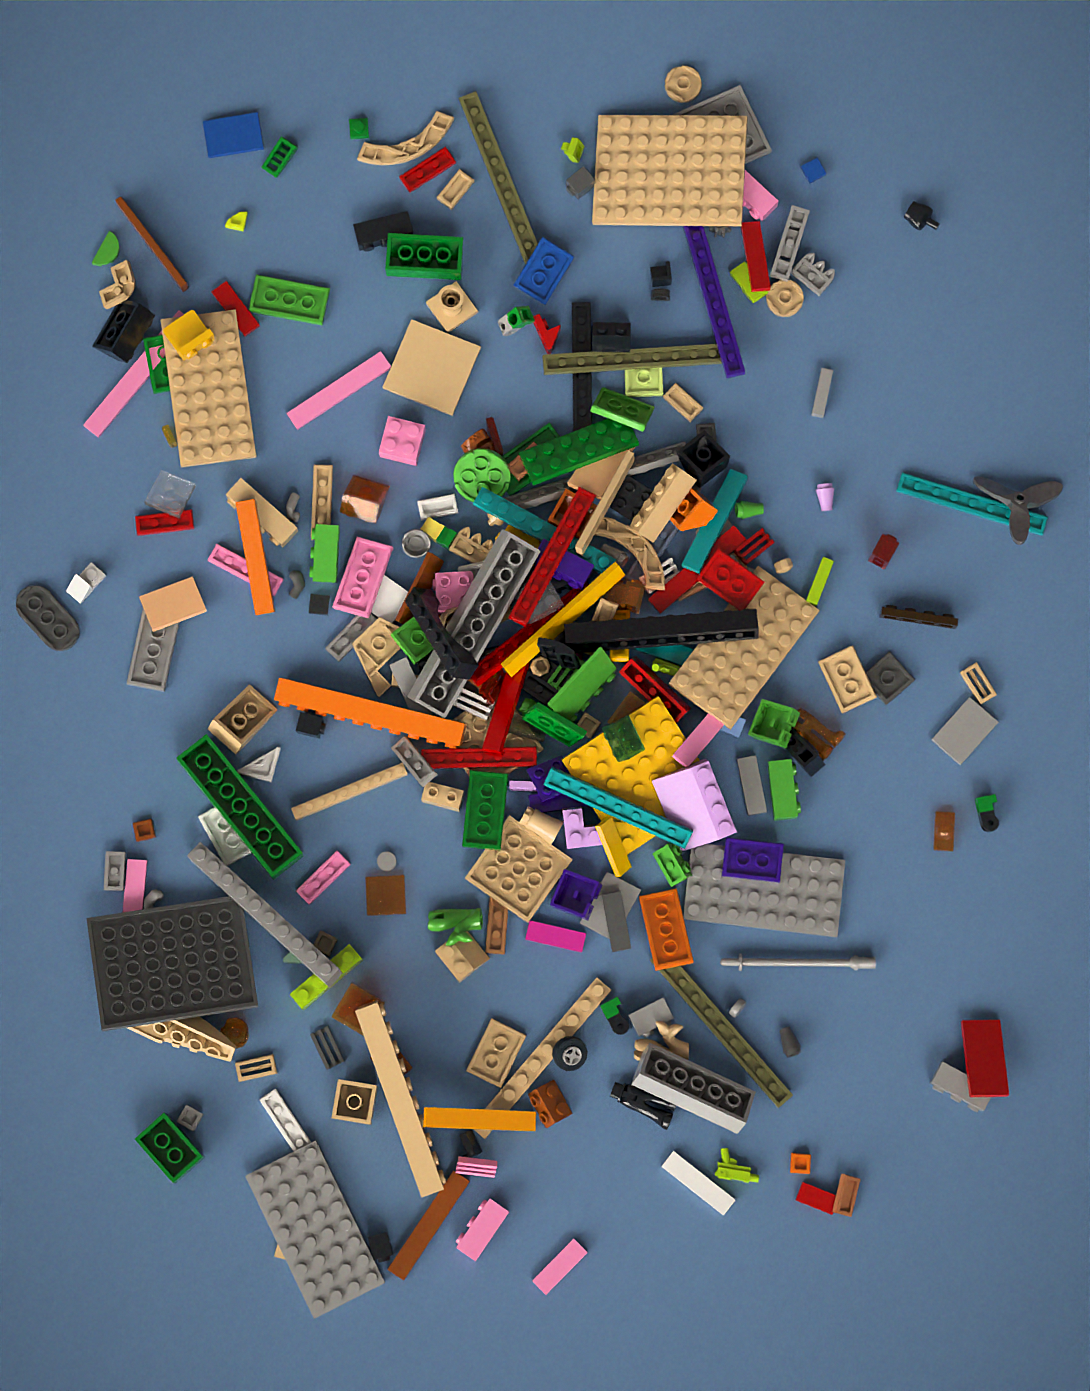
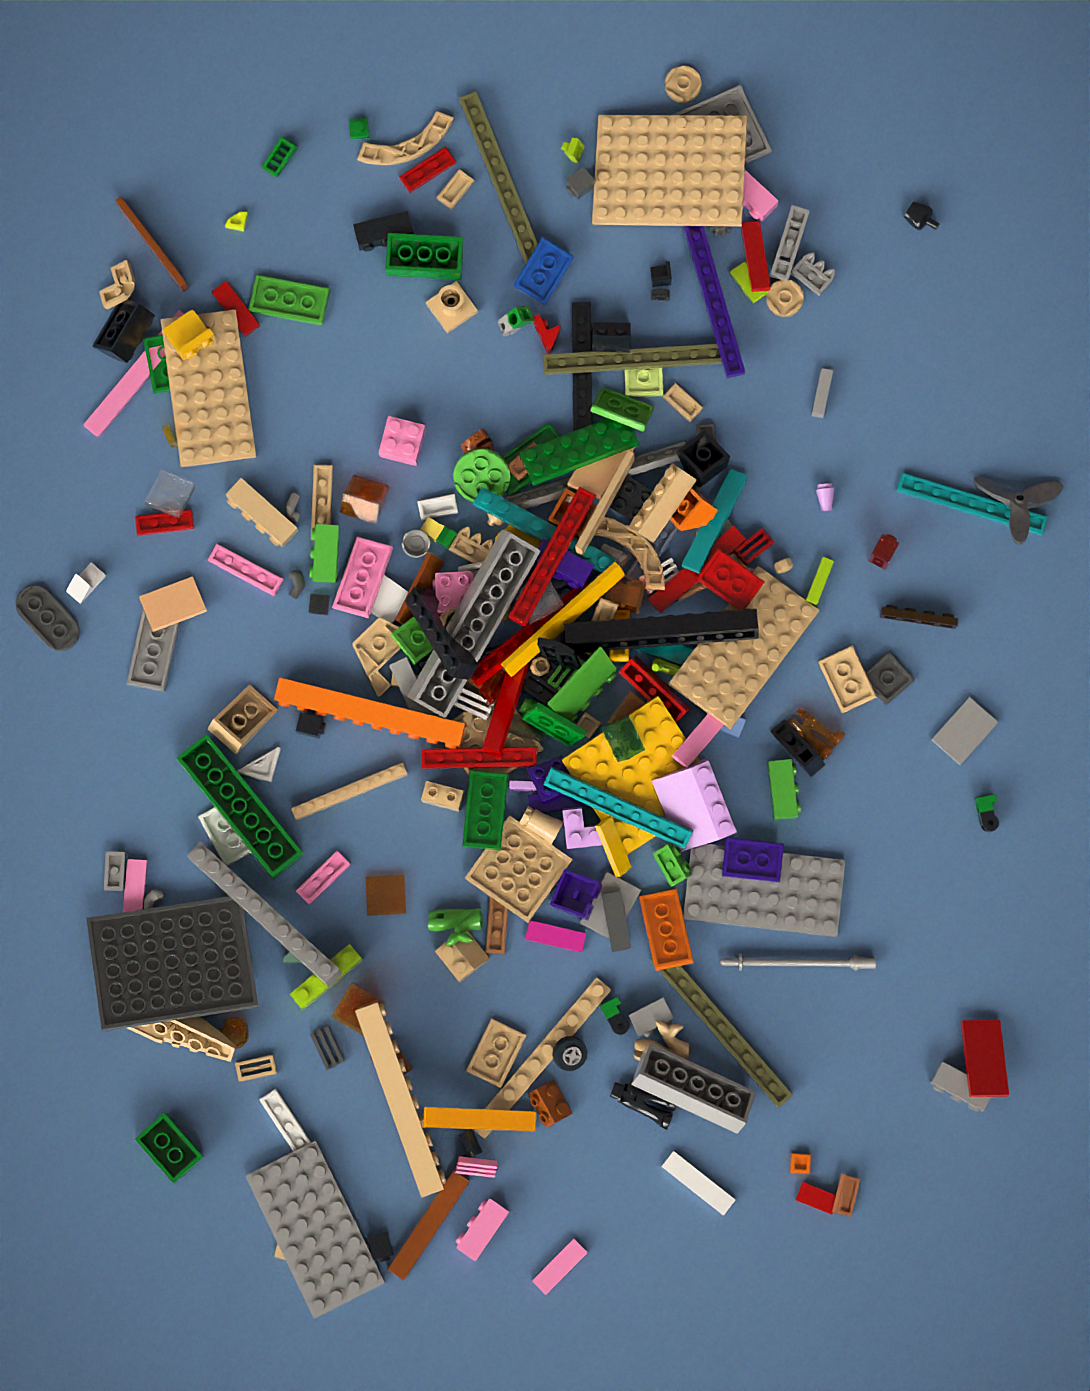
(108, 250): bright green tile -> none
(144, 830): dark orange tile -> none
(190, 1118): light grey plate -> none
(233, 135): blue tile -> none
(255, 557): orange tile -> none
(325, 943): dark tan tile -> none
(339, 390): bright pink tile -> none
(343, 641): light grey tile -> none
(354, 1102): tan brick -> none
(386, 861): light grey tile -> none
(414, 761): light grey tile -> none
(431, 367): tan tile -> none
(492, 430): clear red tile -> none
(729, 1170): lime piece -> none
(737, 1007): light grey tile -> none
(748, 509): bright green cone -> none
(751, 785): light grey tile -> none
(773, 723): bright green piece -> none
(790, 1044): dark grey cone -> none
(813, 170): blue tile -> none
(944, 831): clear orange tile -> none
(978, 684): tan tile -> none

